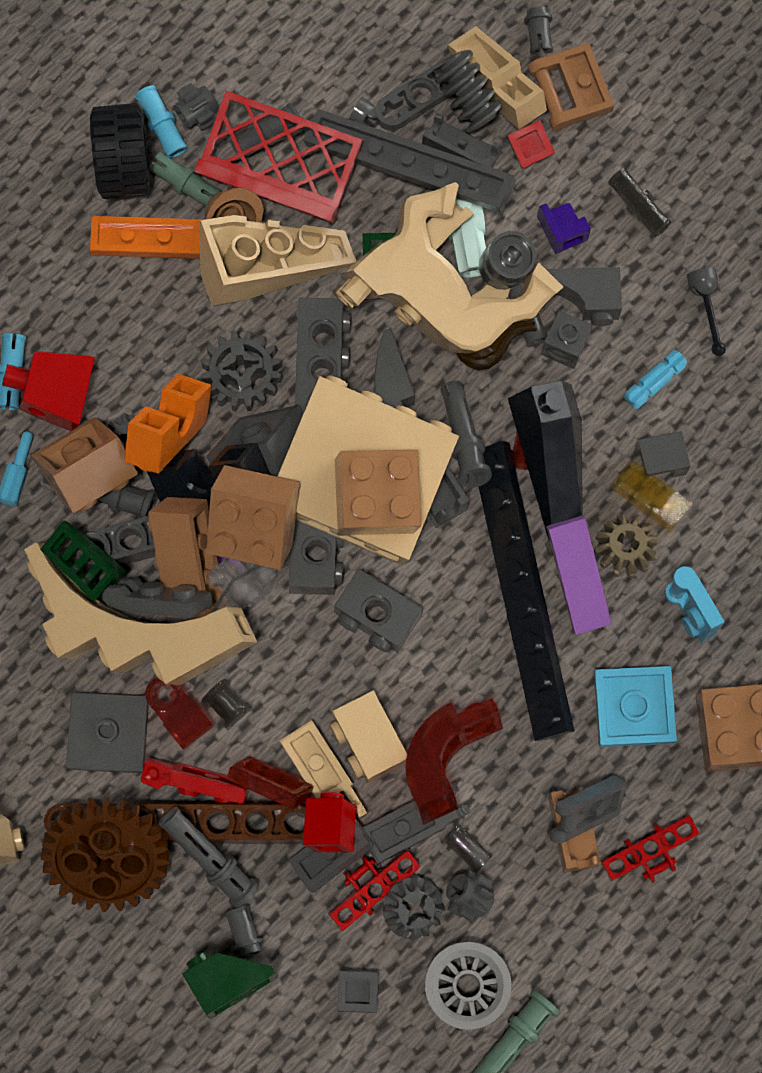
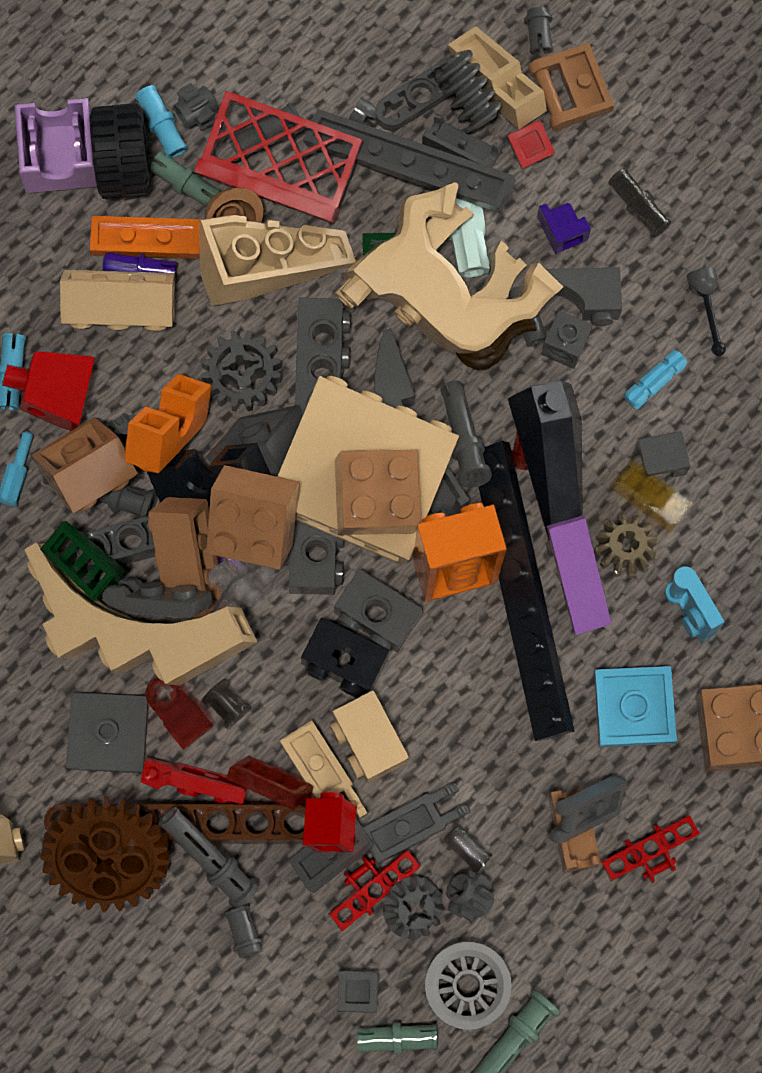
(55, 147): none -> lavender piece
(117, 299): none -> tan brick
(127, 263): none -> dark purple axle
(224, 980): dark green slope -> none
(333, 640): none -> black brick
(397, 1038): none -> sand green pin
(434, 748): clear red arch -> none
(458, 551): none -> orange brick
(507, 260): dark grey wheel -> none

